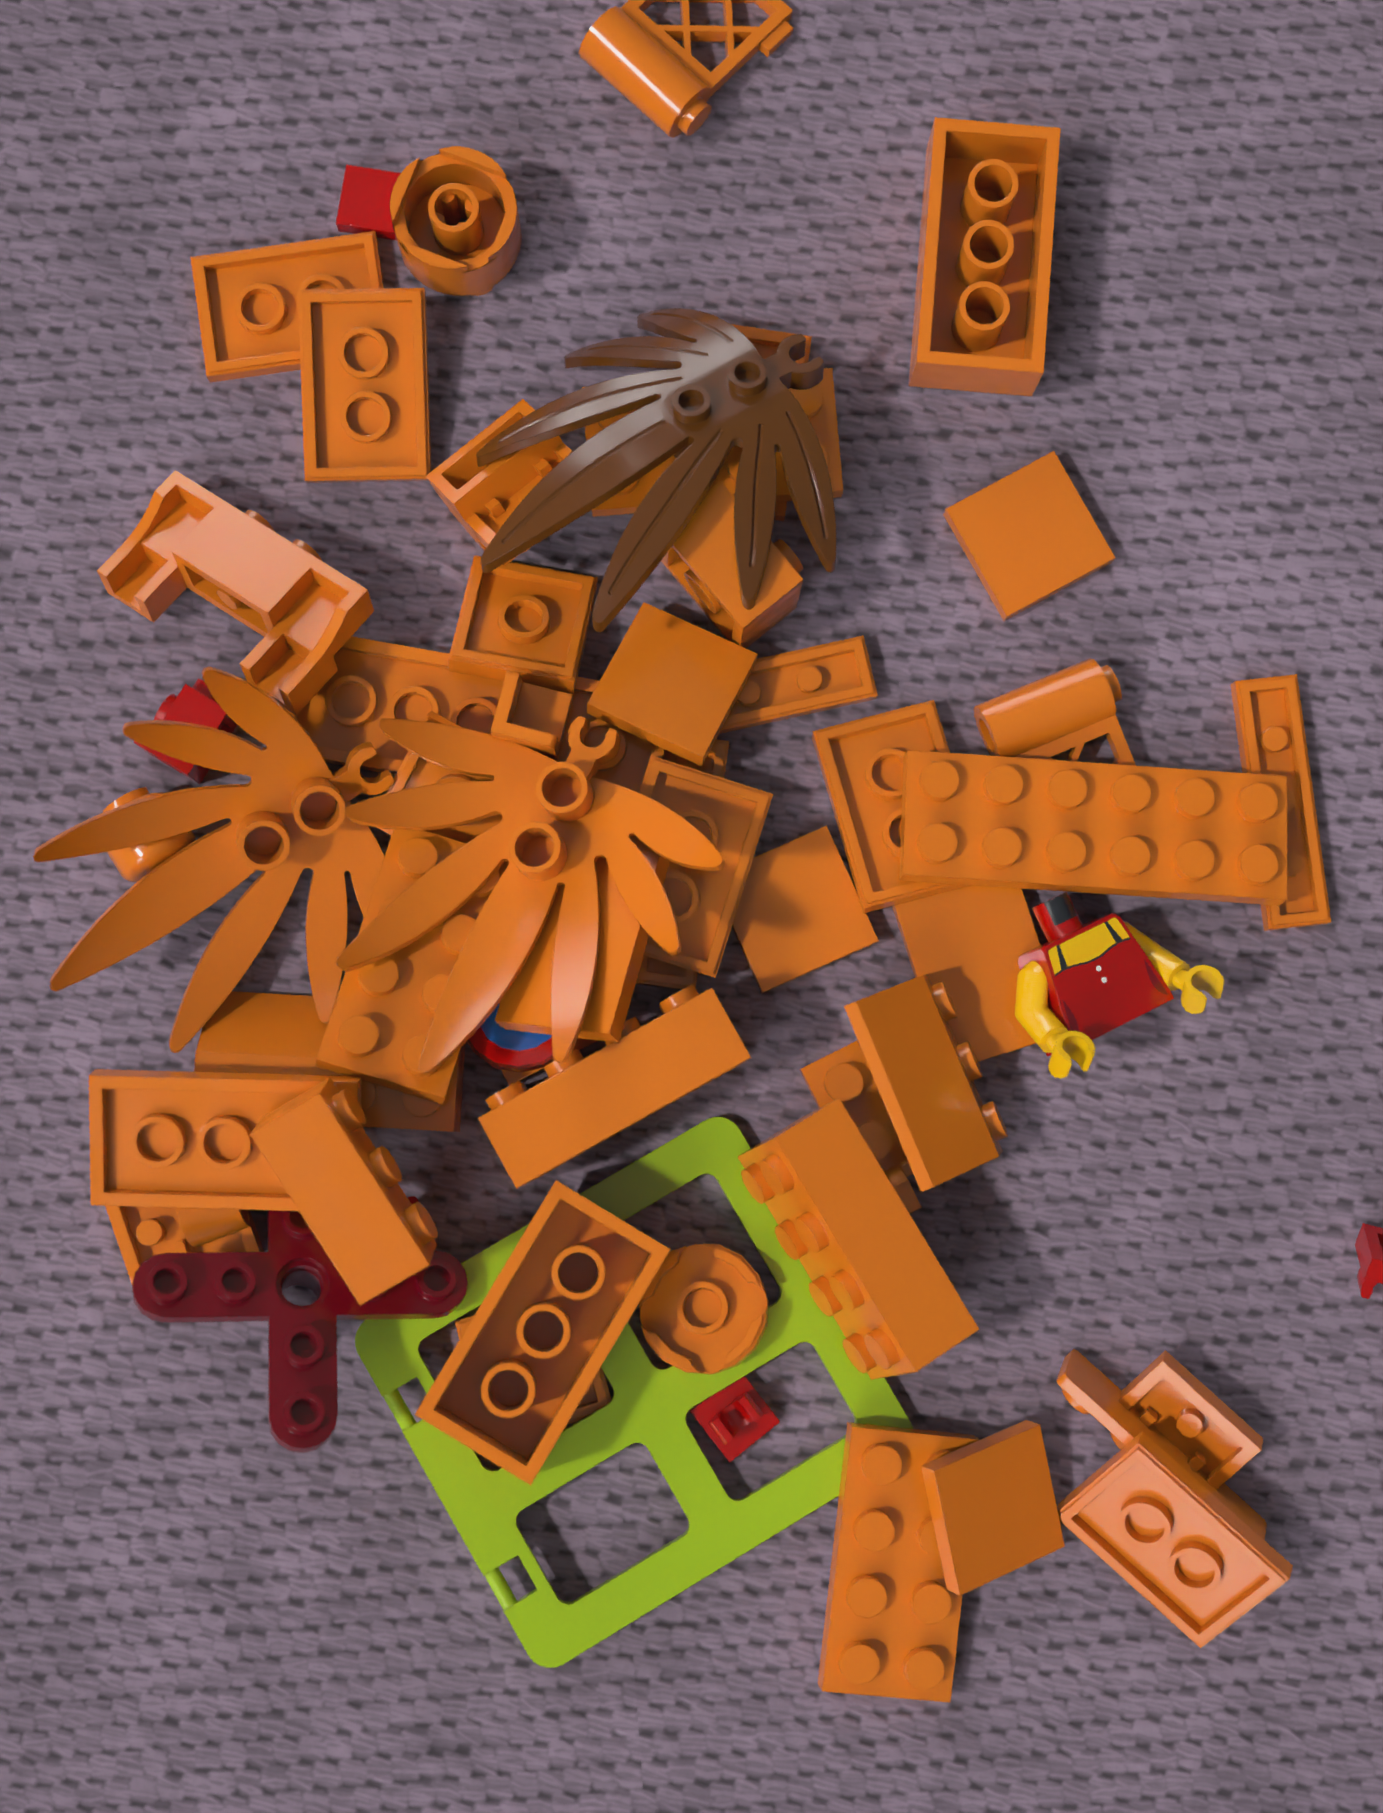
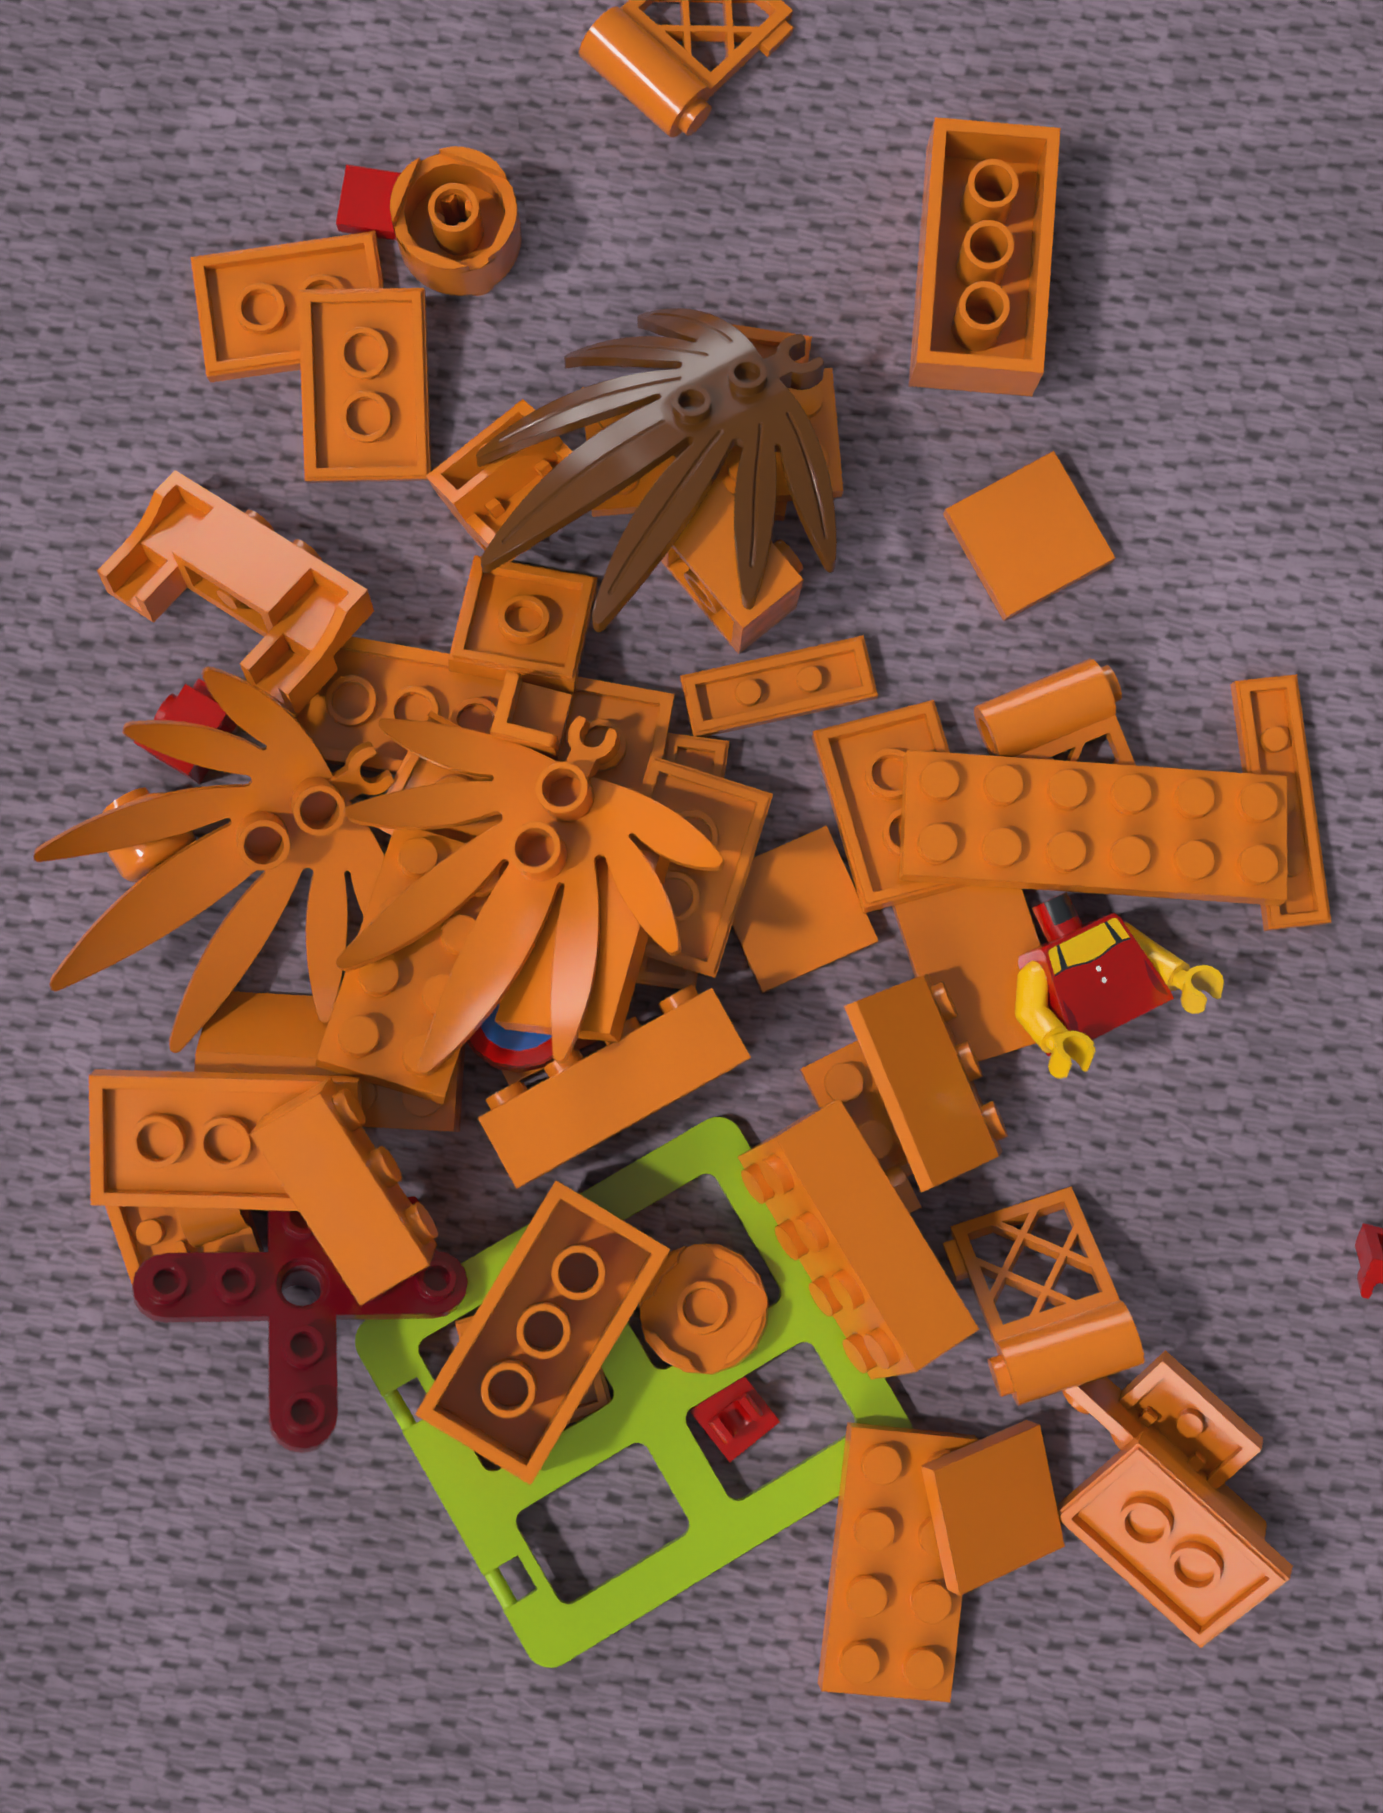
(672, 683): orange tile -> none
(1052, 1346): none -> orange piece

